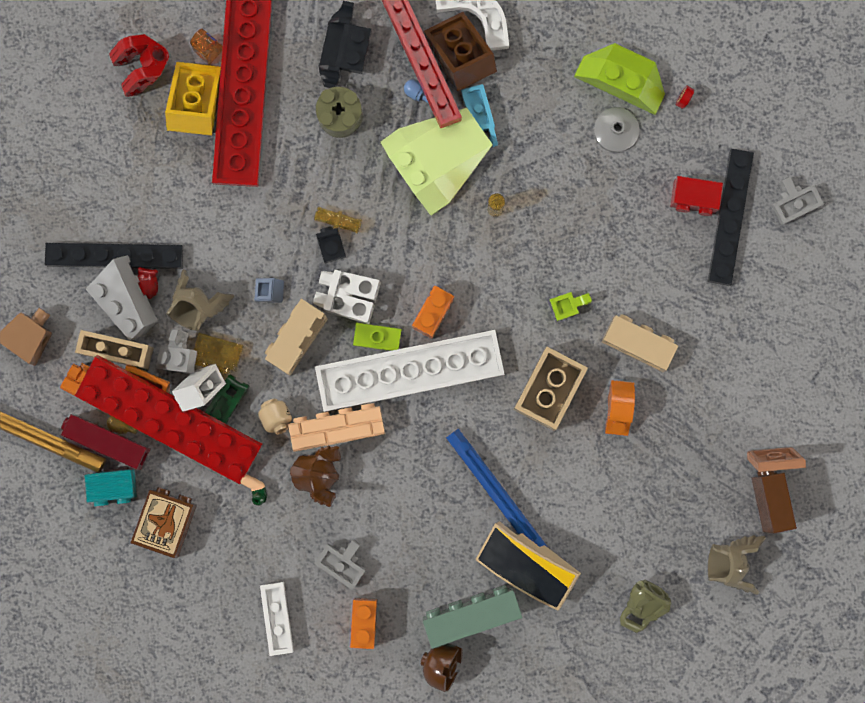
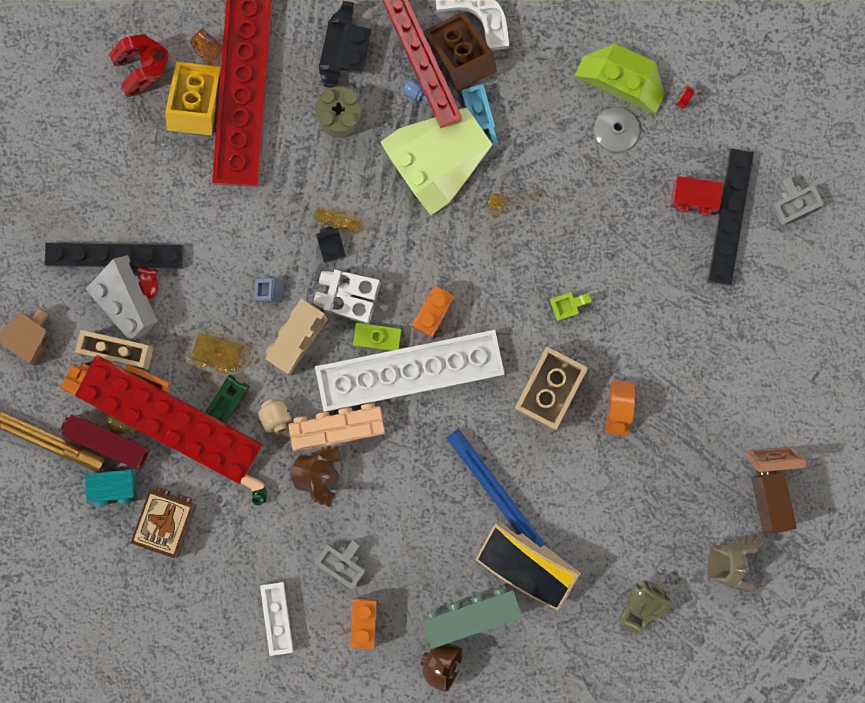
(177, 356): light grey hinge -> none
(192, 306): dark tan helmet -> none
(198, 387): white brick -> none
(640, 342): tan brick -> none

